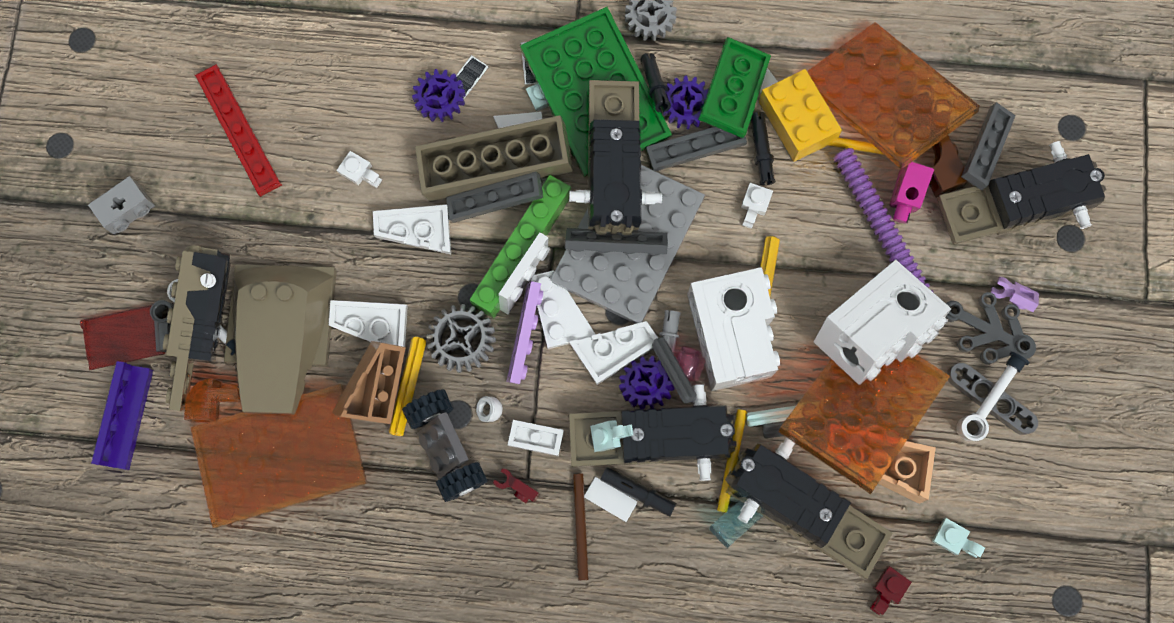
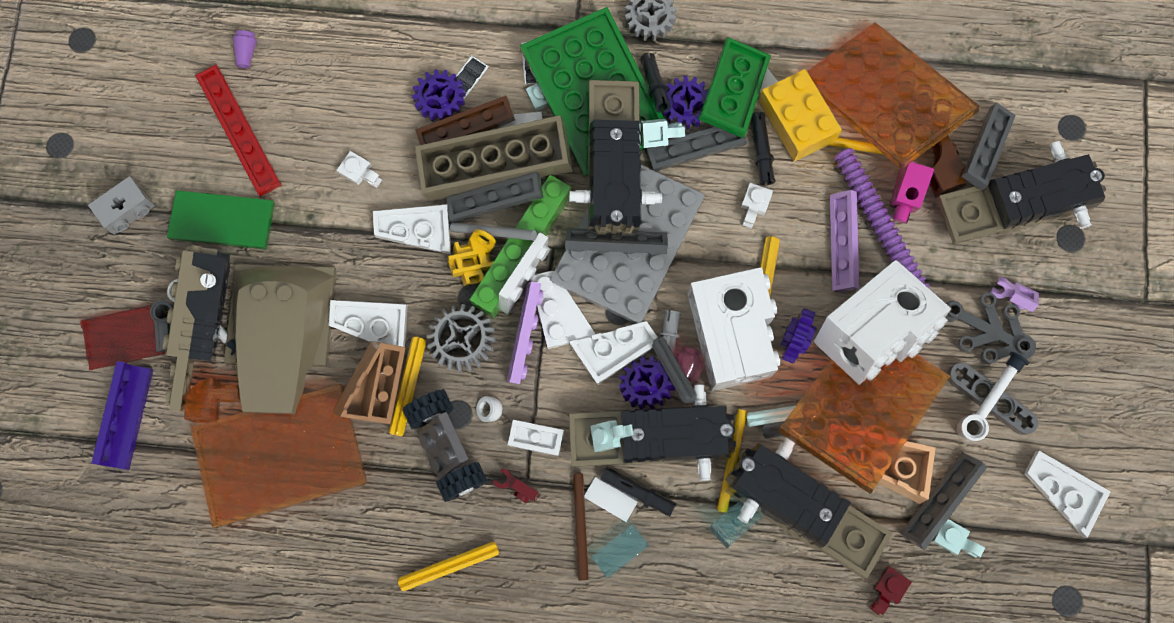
(221, 220): none -> green tile
(244, 47): none -> medium lavender cone
(448, 566): none -> yellow axle
(472, 121): none -> reddish brown plate
(473, 249): none -> yellow piece
(495, 231): none -> light grey bar
(620, 551): none -> clear light blue tile
(657, 132): none -> light aqua plate
(798, 335): none -> dark purple gear
(844, 241): none -> lavender plate
(943, 500): none -> dark grey plate
(1068, 491): none -> white wing

